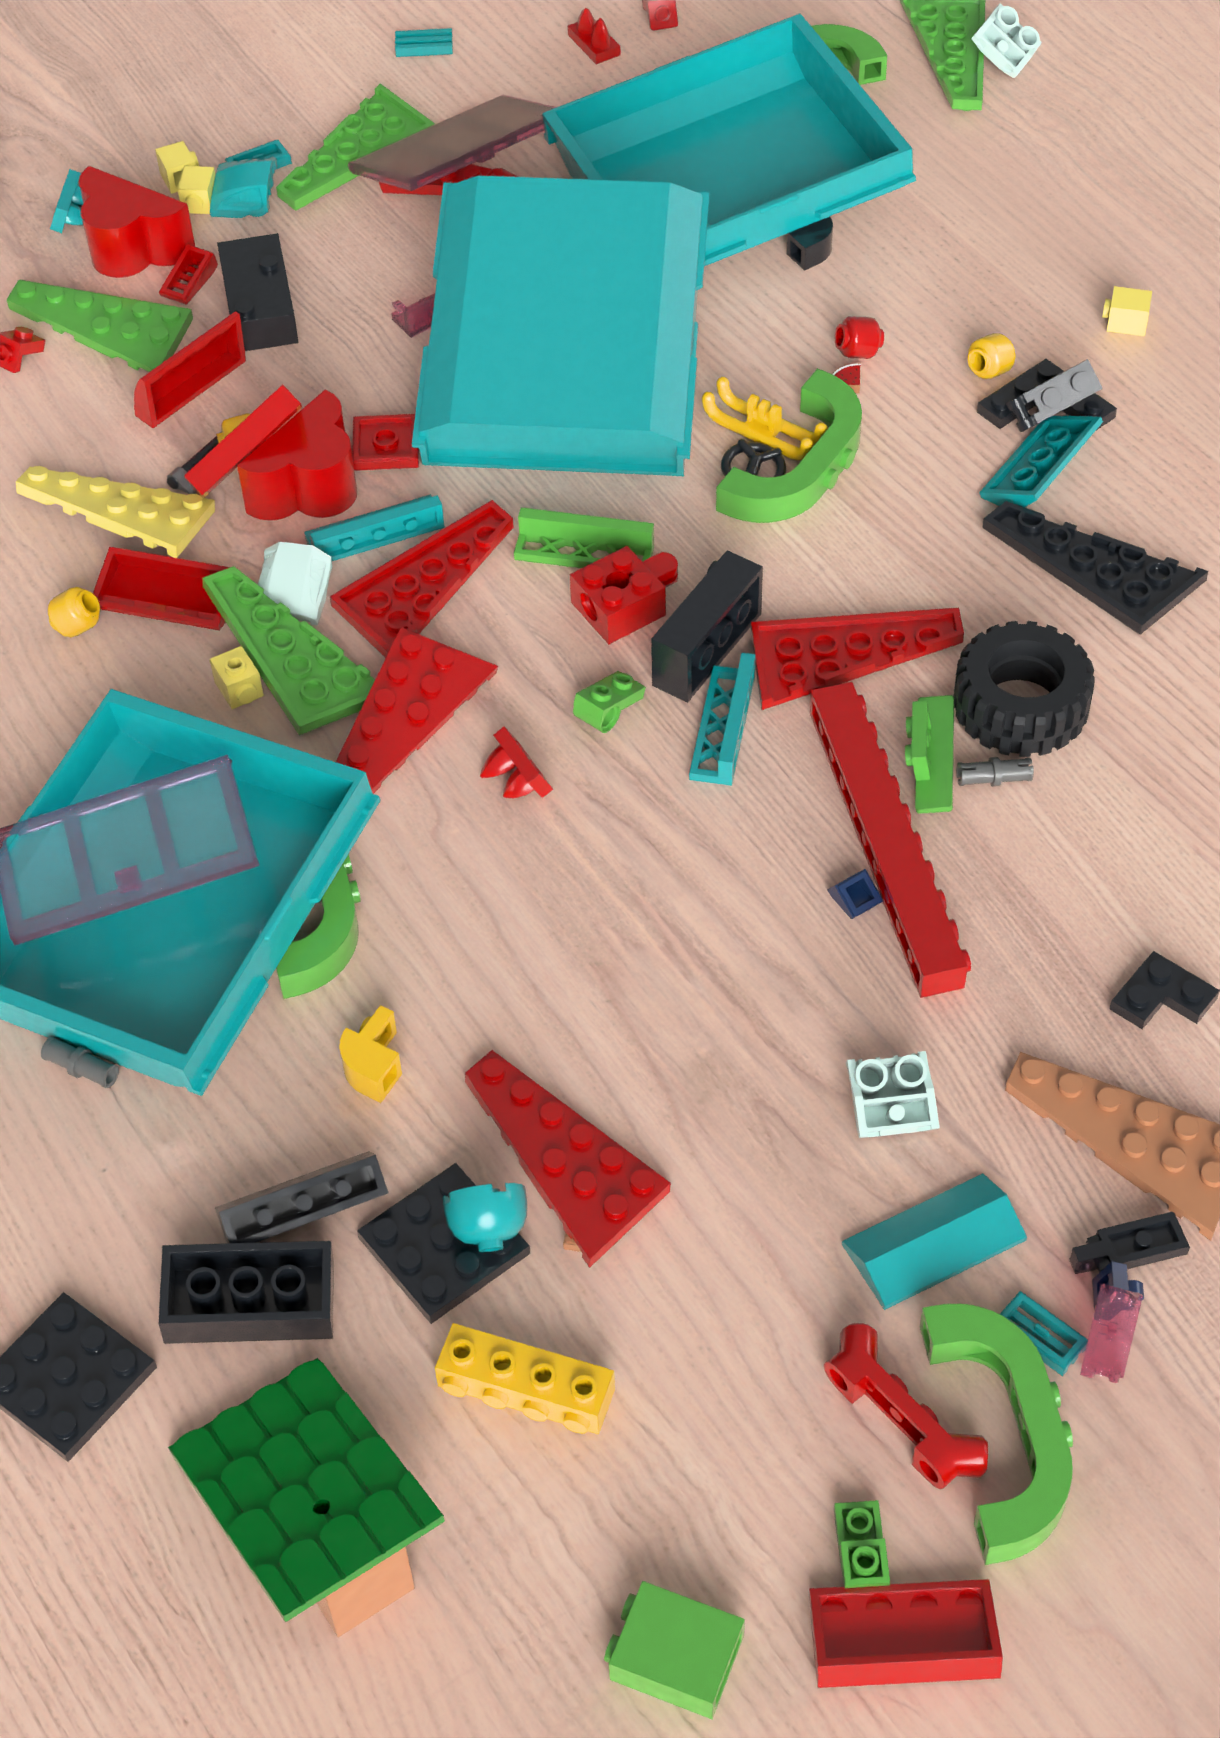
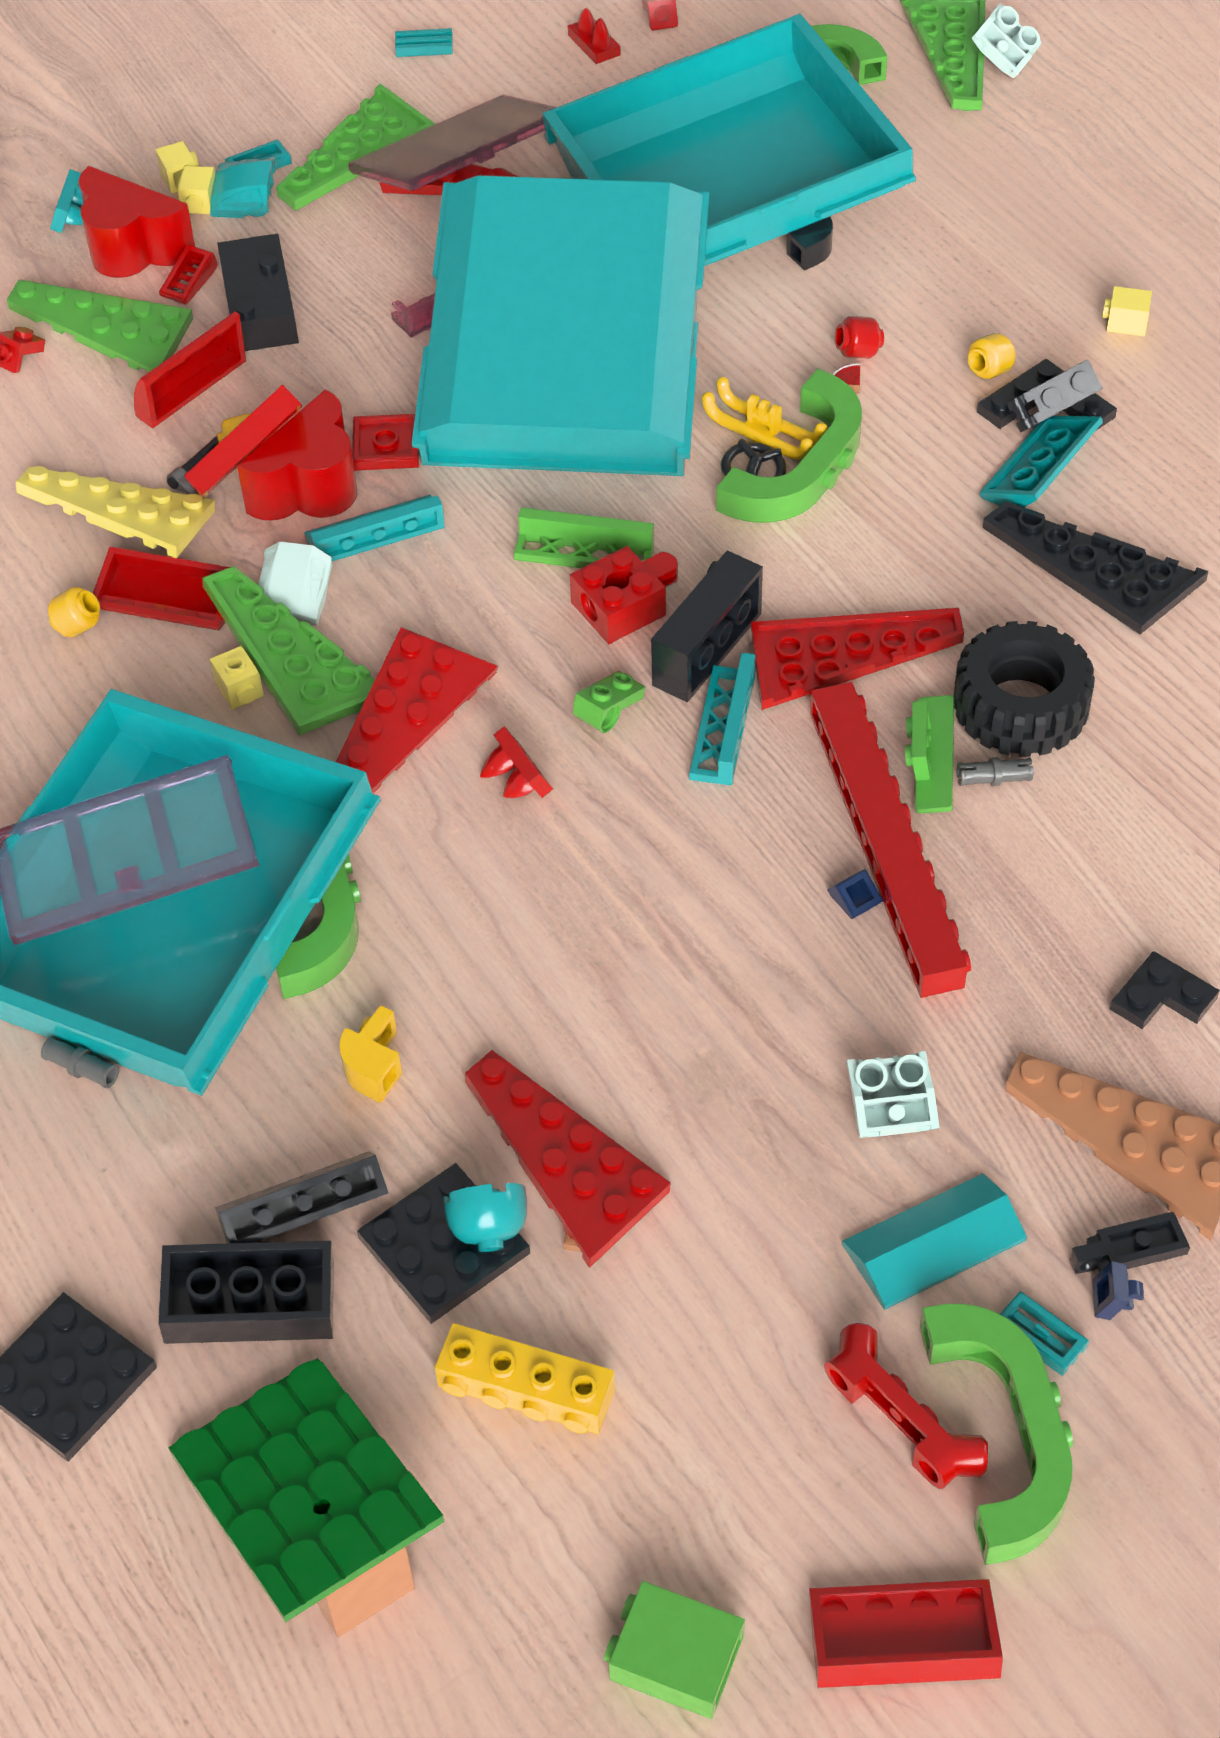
(422, 579): red wing -> none
(861, 1544): bright green slope -> none
(1111, 1333): clear pink hinge -> none

